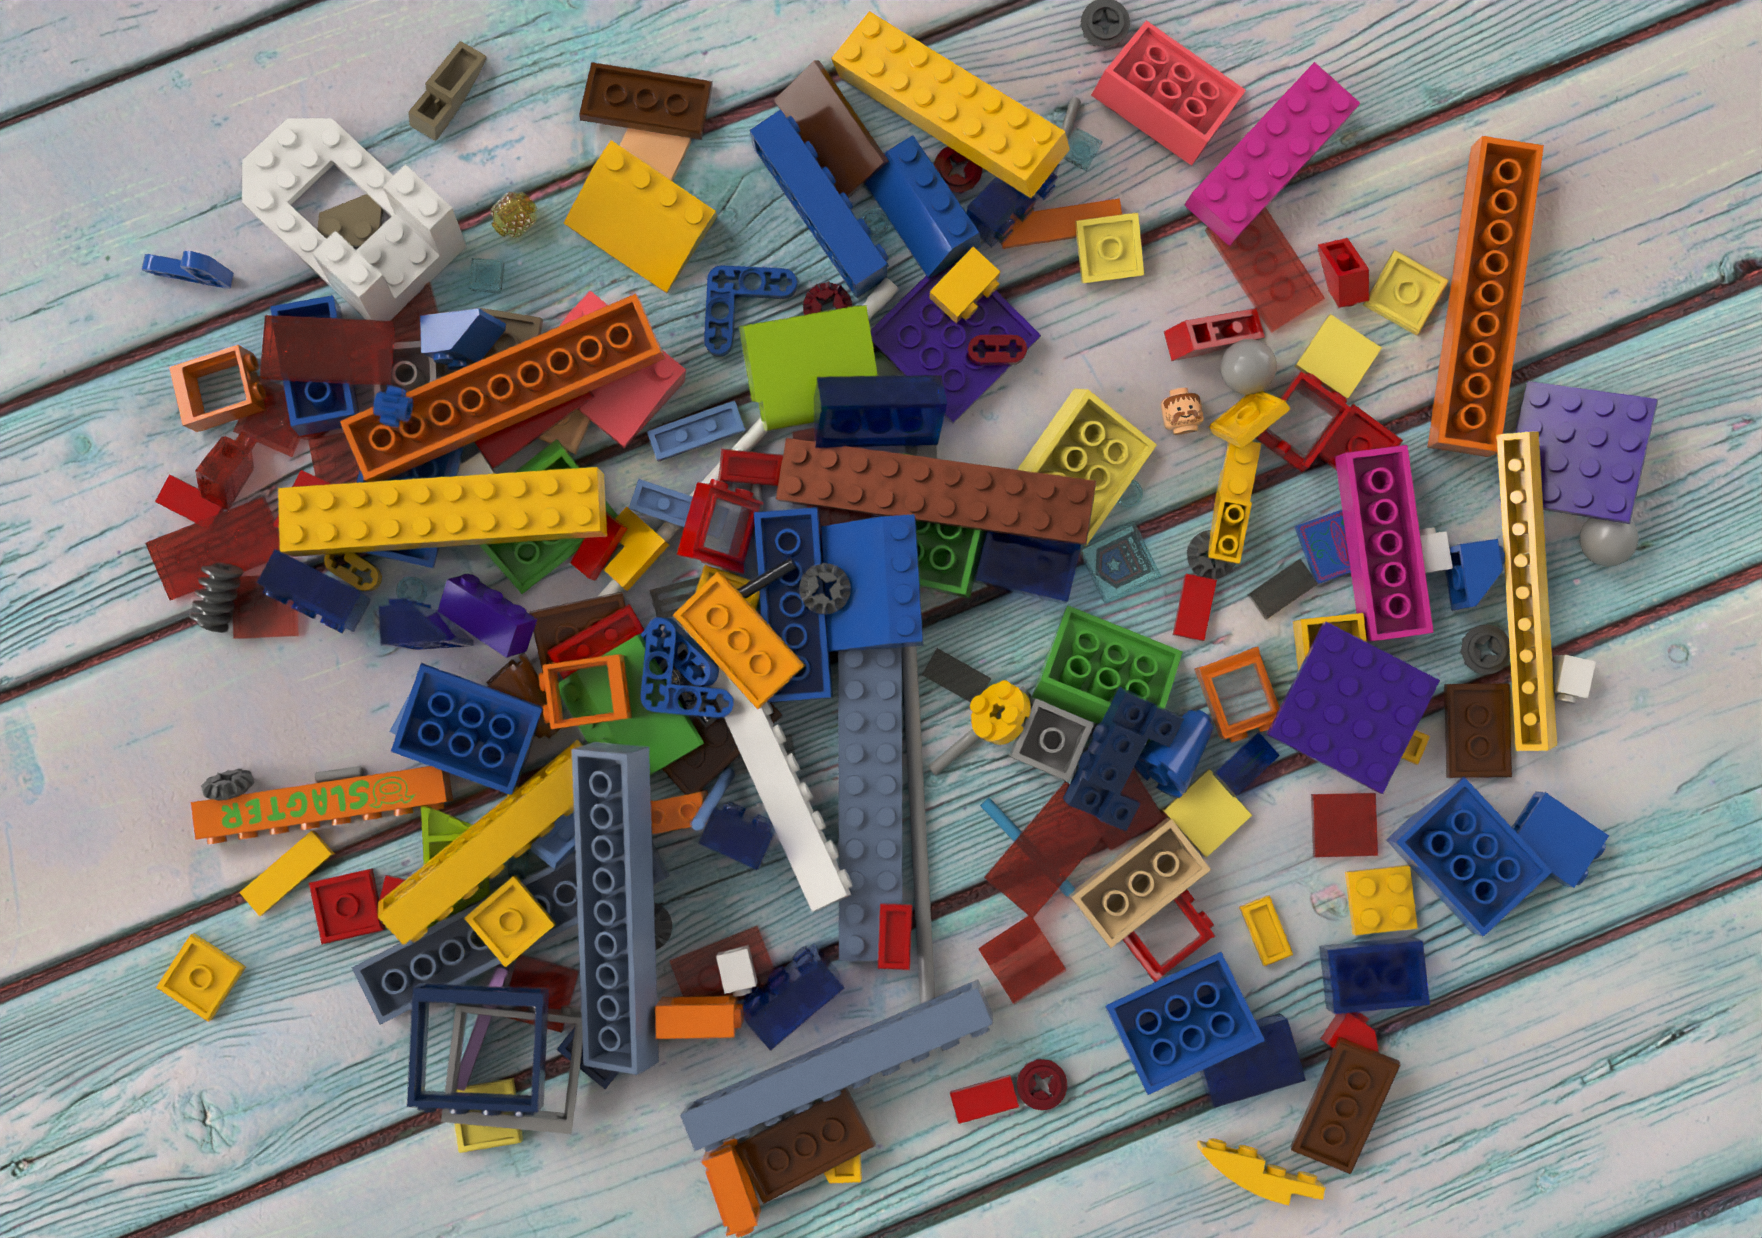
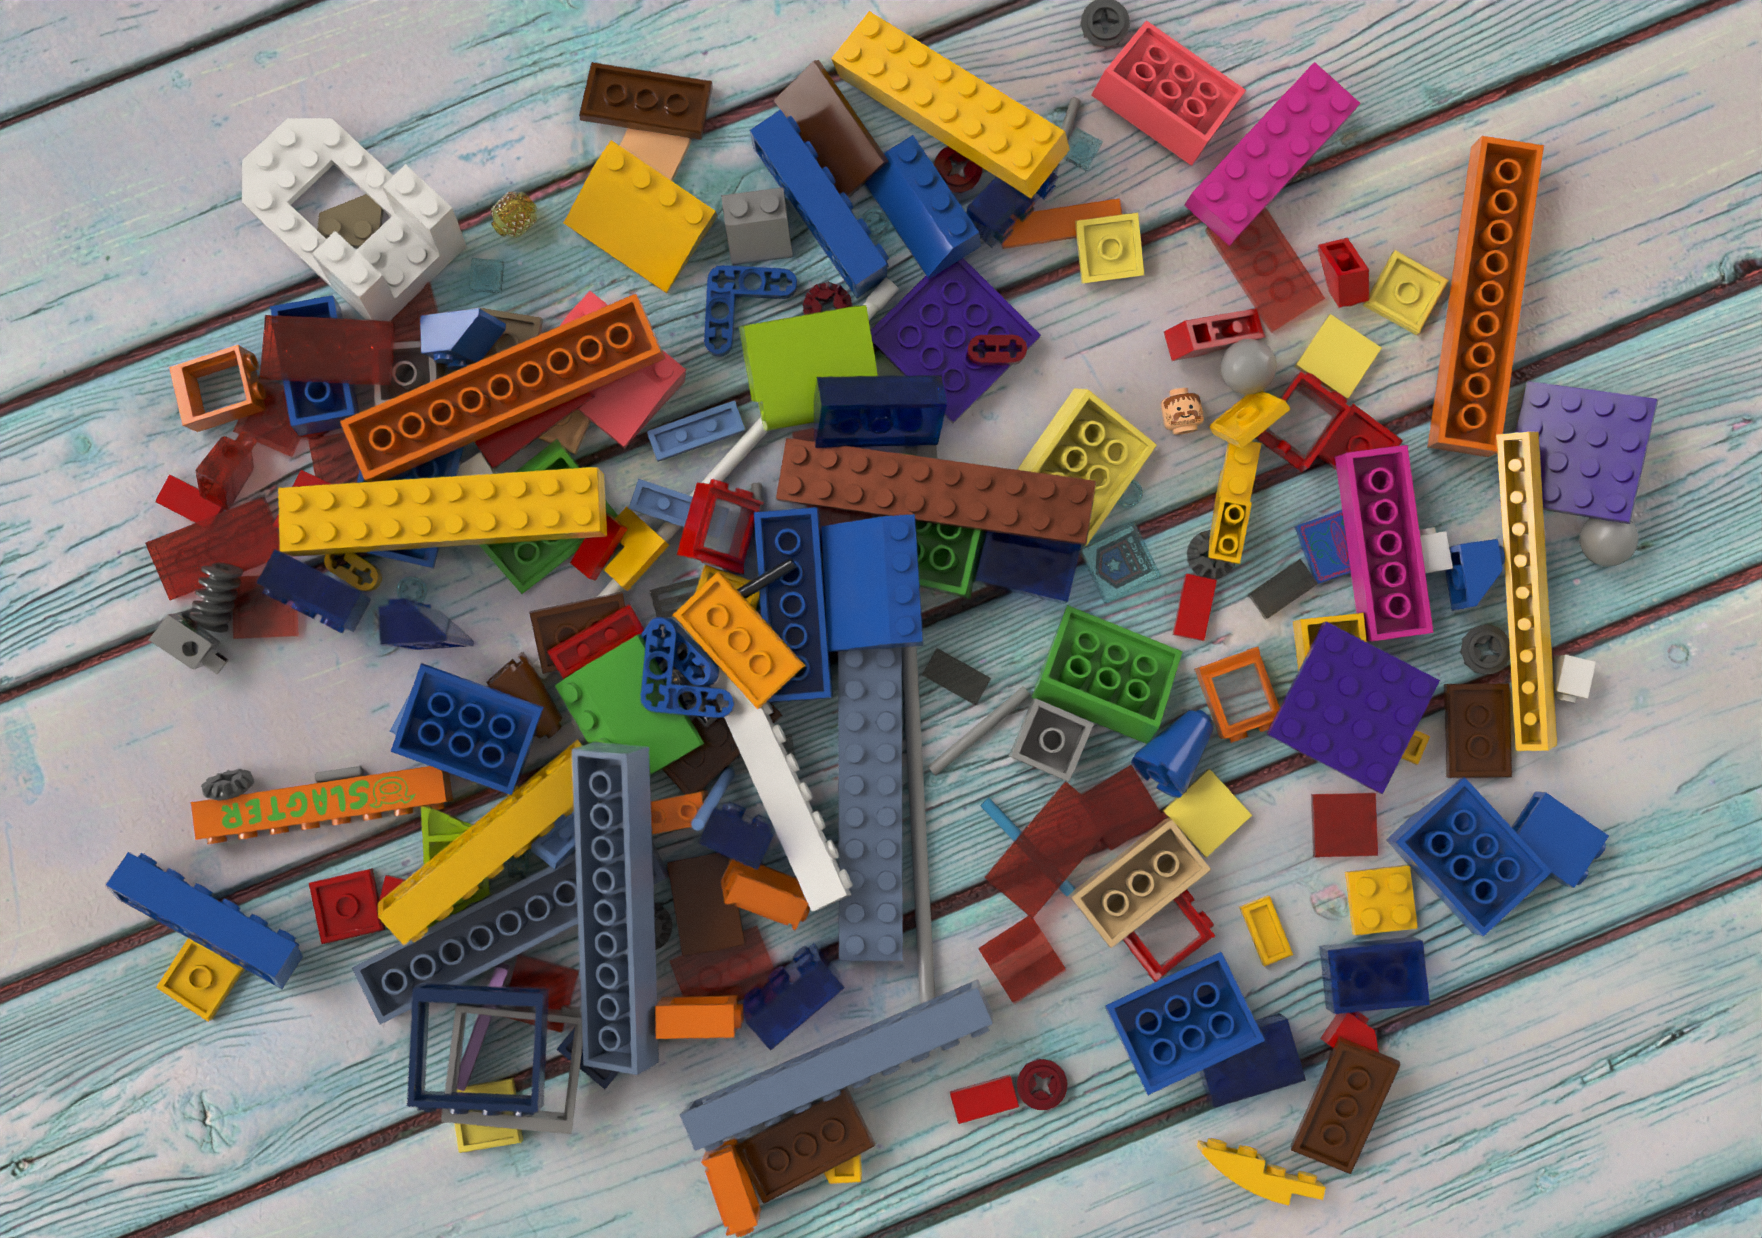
(177, 637): none -> light grey torso
(192, 268): blue beam -> none
(204, 919): none -> blue brick
(286, 873): yellow tile -> none
(393, 406): blue gear -> none
(446, 90): dark tan slope -> none
(487, 615): dark purple brick -> none
(510, 921): yellow plate -> none
(618, 684): orange window -> none
(700, 907): none -> reddish brown tile
(737, 970): white brick -> none
(750, 467): red tile -> none
(757, 226): none -> light grey slope
(765, 893): none -> orange window
(839, 592): dark grey gear -> none
(894, 936): red tile -> none
(965, 285): yellow brick -> none
(987, 705): yellow plate -> none
(1113, 755): dark blue bracket -> none
(1246, 764): clear blue tile -> none

